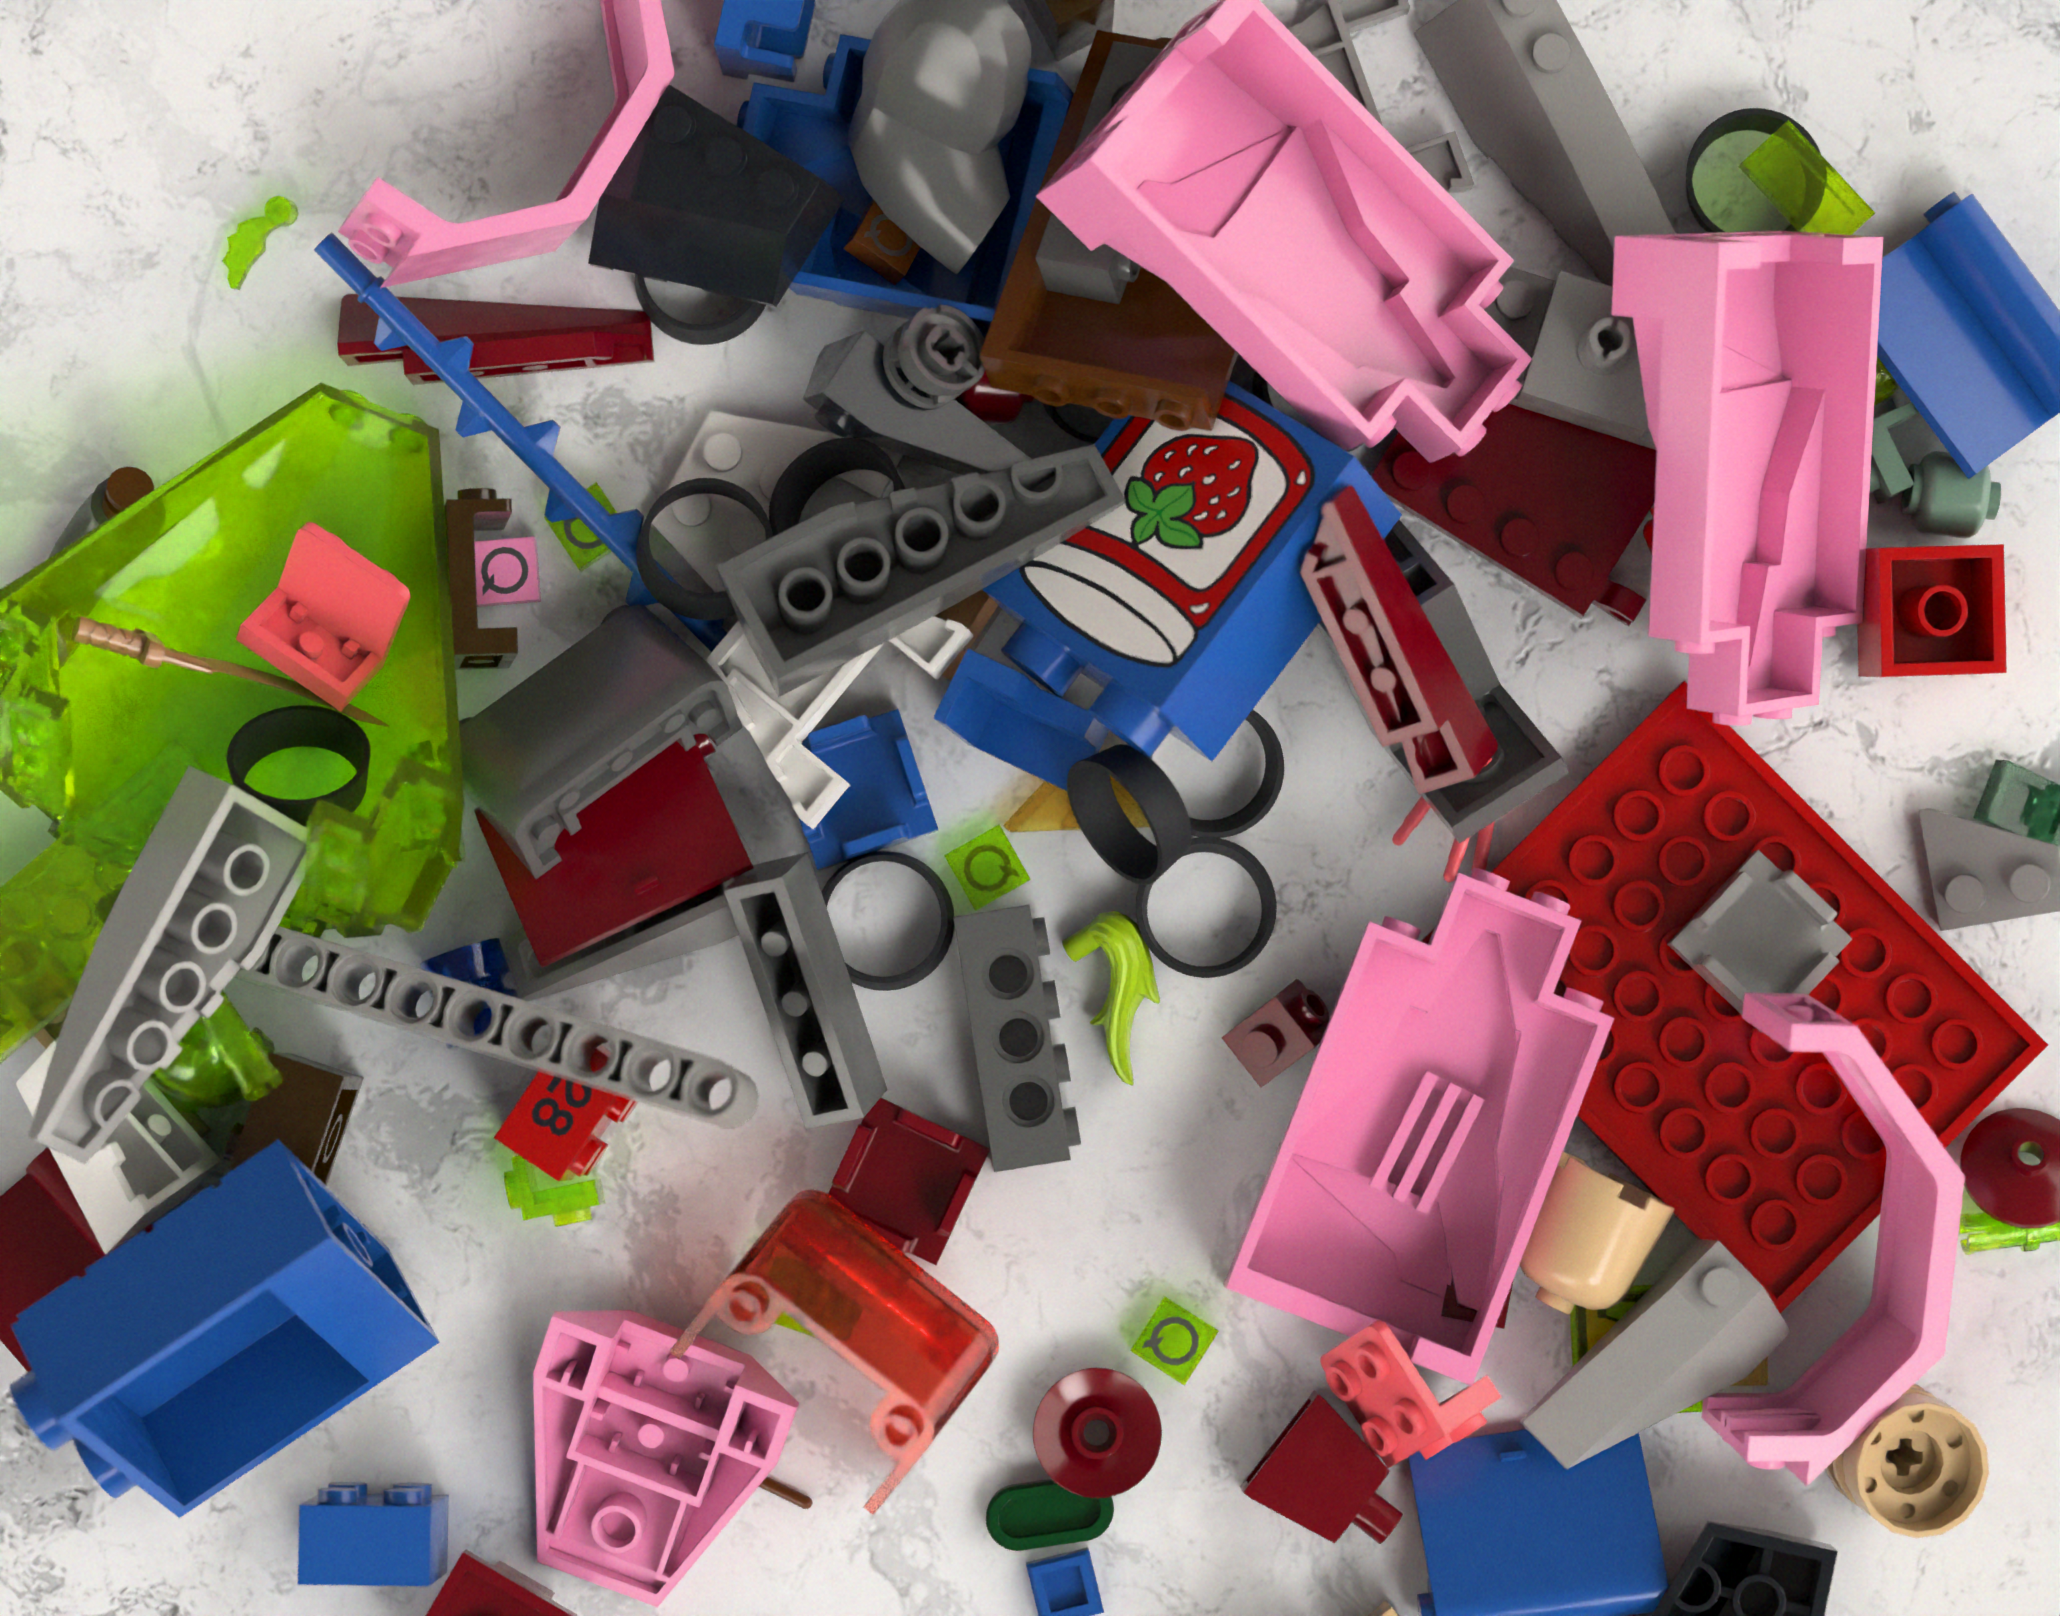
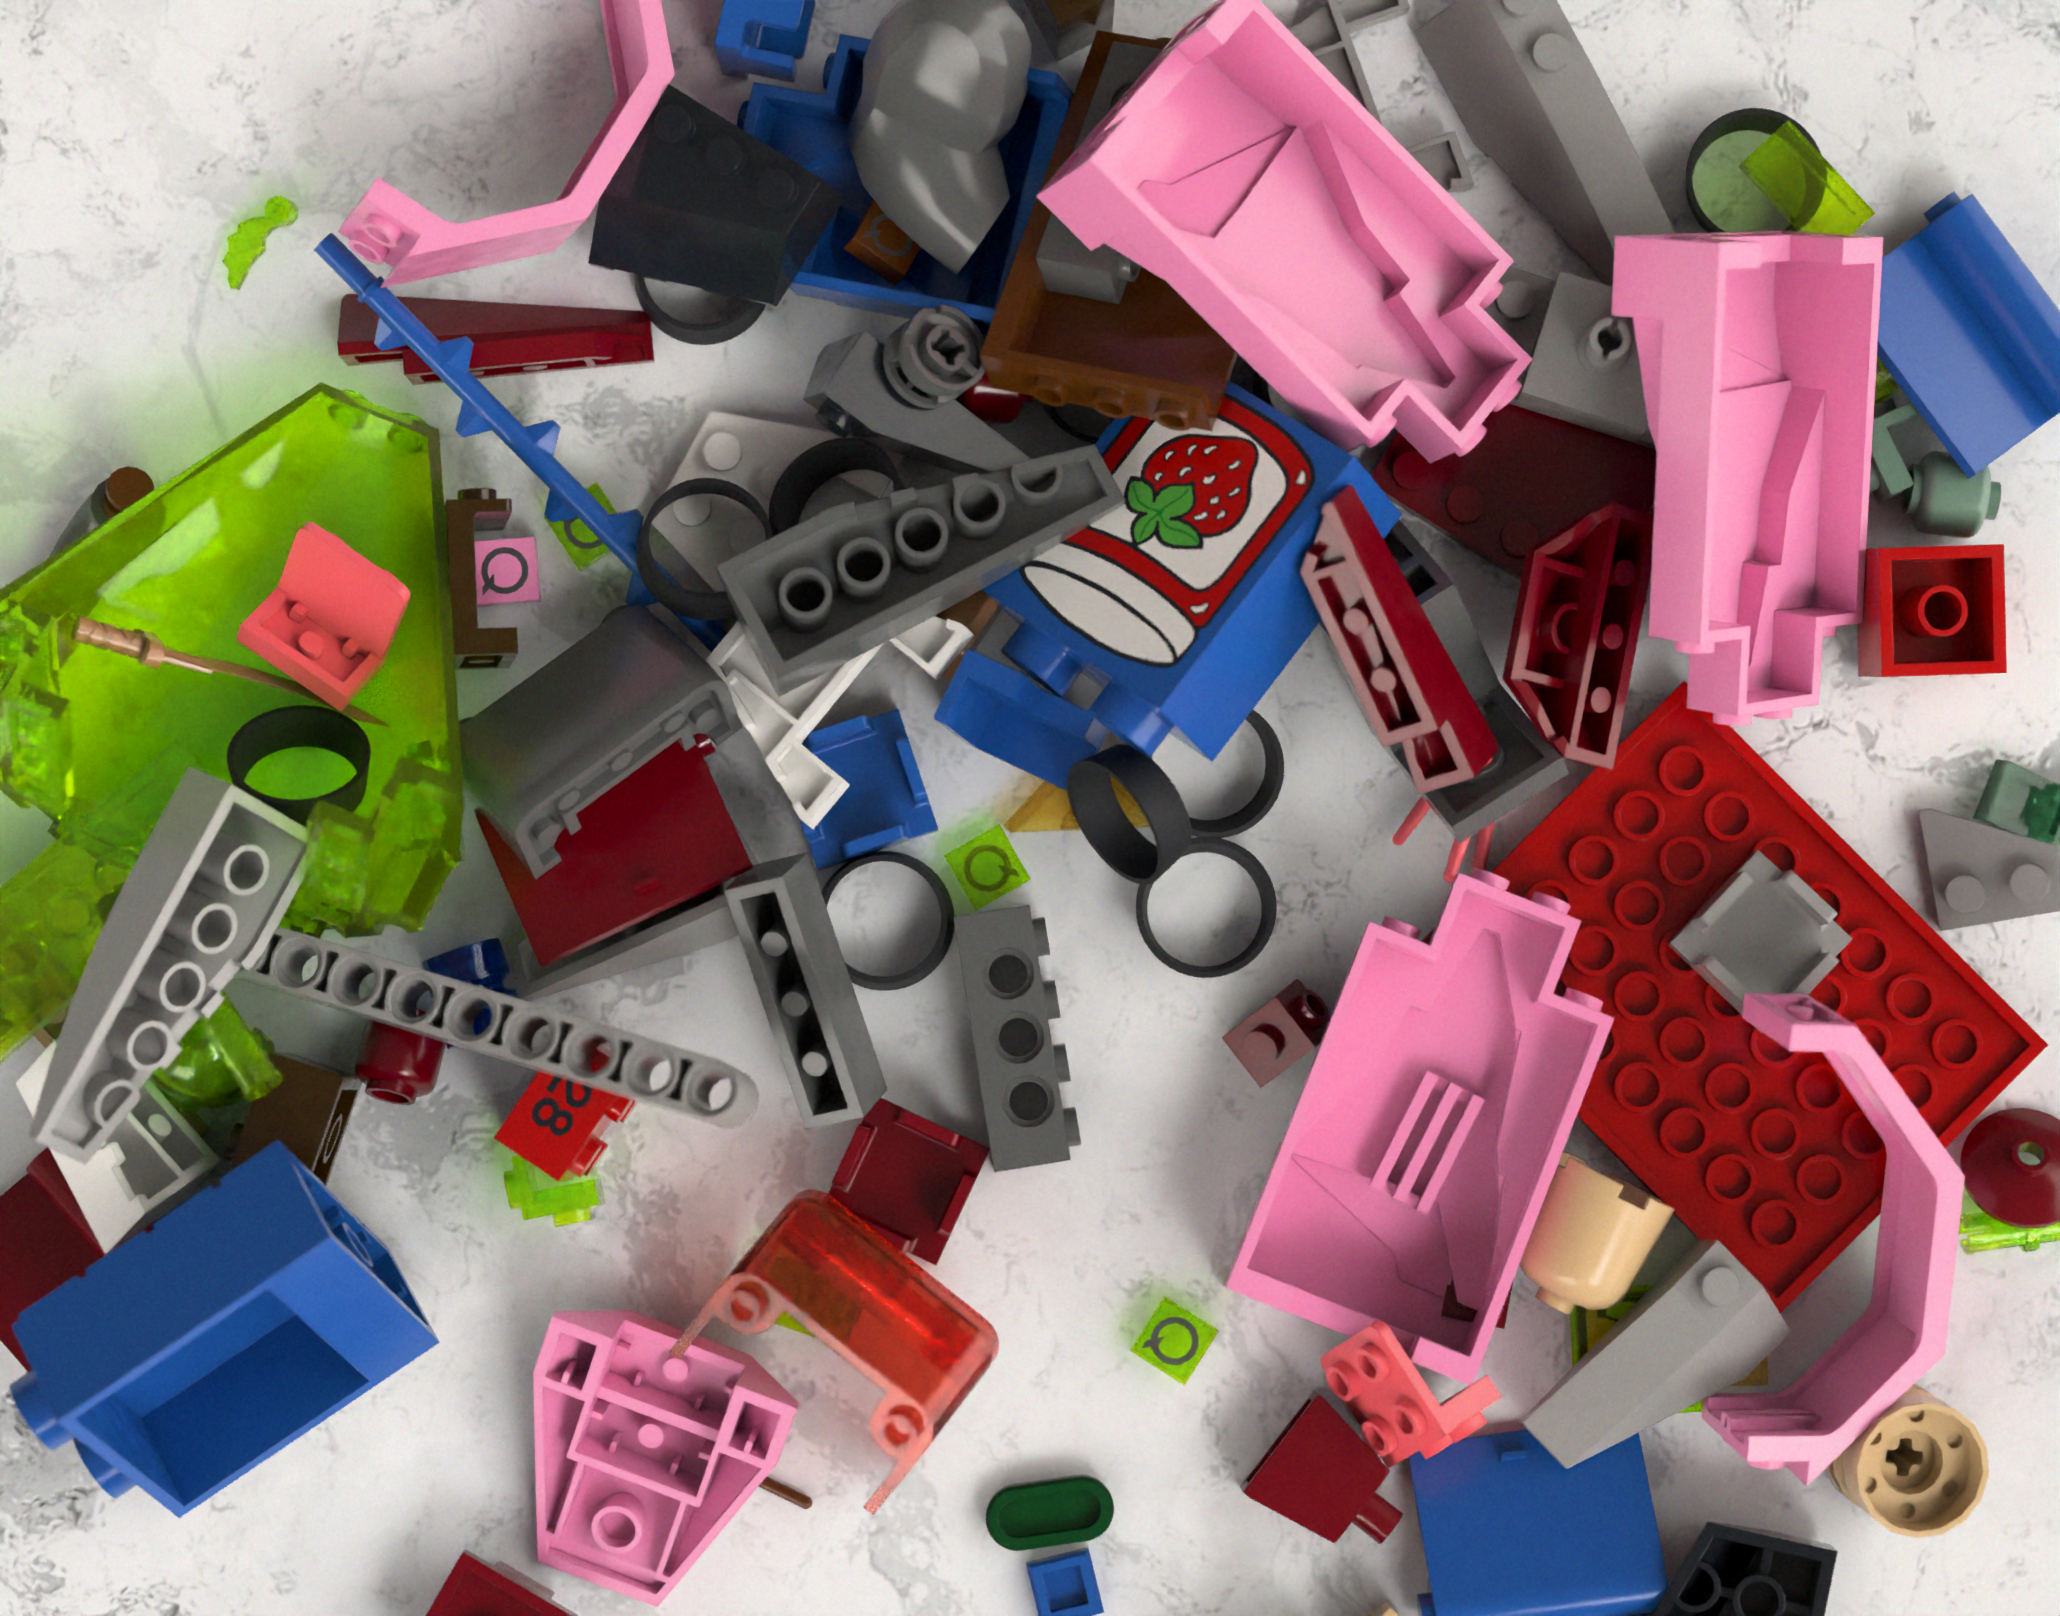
(373, 1537): blue brick -> none
(397, 1063): none -> dark red head
(1130, 980): lime piece -> none
(1132, 1437): dark red dish -> none
(1581, 630): none -> dark red wedge

